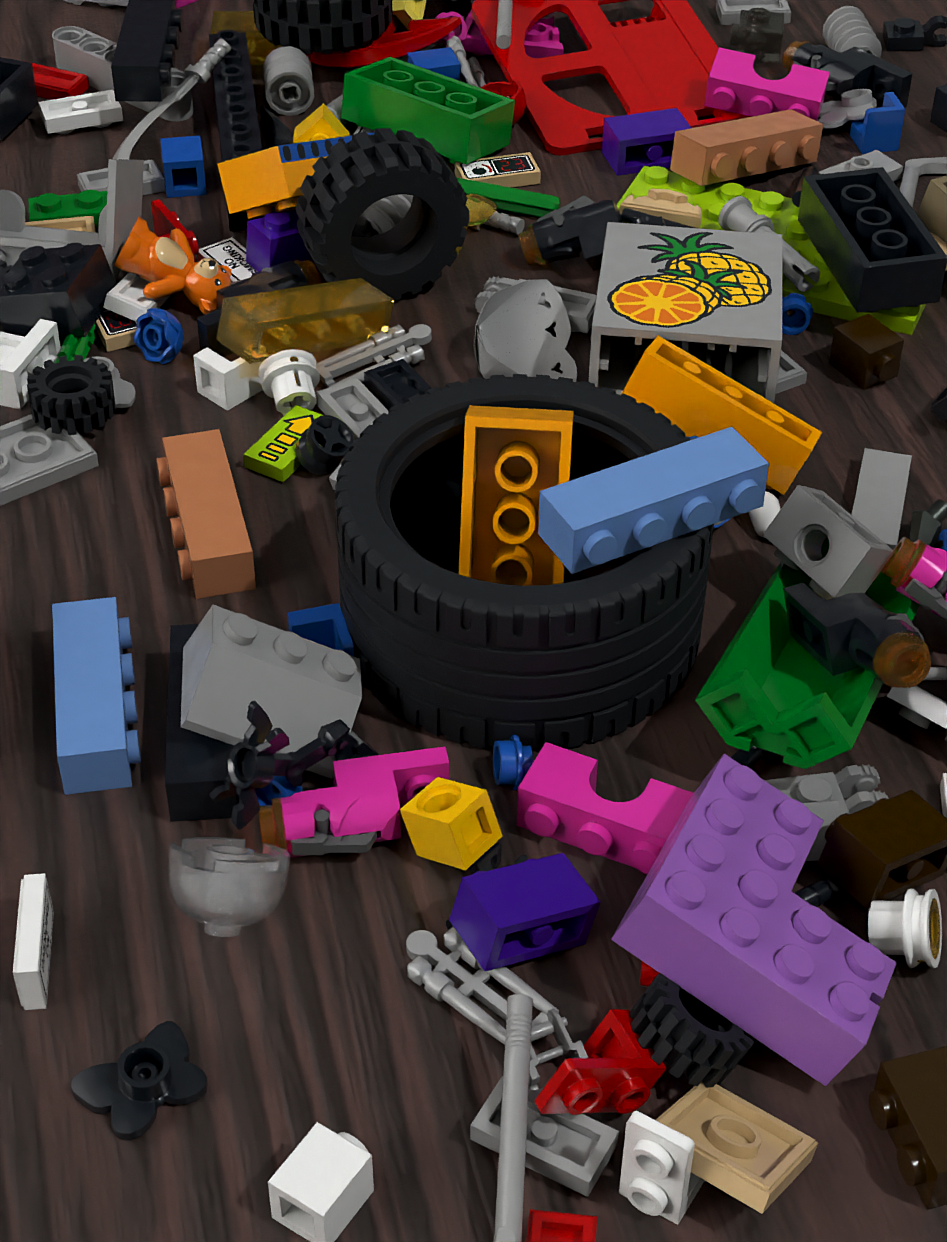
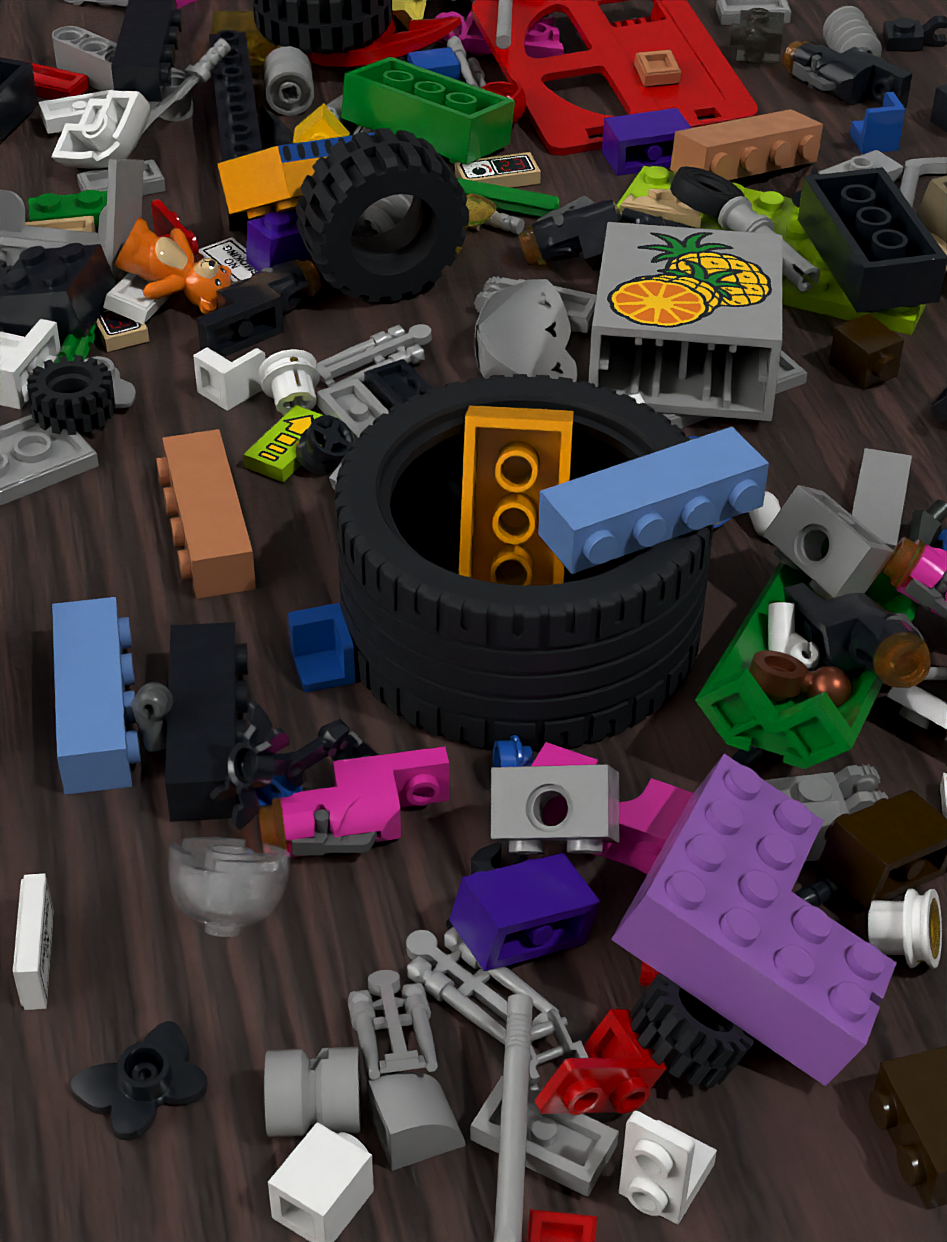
(105, 132): none -> white brick
(150, 709): none -> dark grey arm
(159, 335): blue plate -> none
(183, 166): blue brick -> none
(289, 676): light grey slope -> none
(303, 318): clear yellow brick -> none
(312, 1091): none -> light grey wheel
(364, 1021): none -> light grey piece
(412, 1118): none -> light grey brick
(451, 823): yellow brick -> none
(523, 792): none -> light grey brick
(657, 68): none -> nougat tile
(703, 190): none -> black tyre
(708, 401): light orange brick -> none
(739, 1145): tan tile -> none
(740, 90): dark pink arch -> none
(785, 639): none -> white arm
(787, 676): none -> copper plate
(798, 321): blue plate -> none
(852, 107): light grey plate -> none

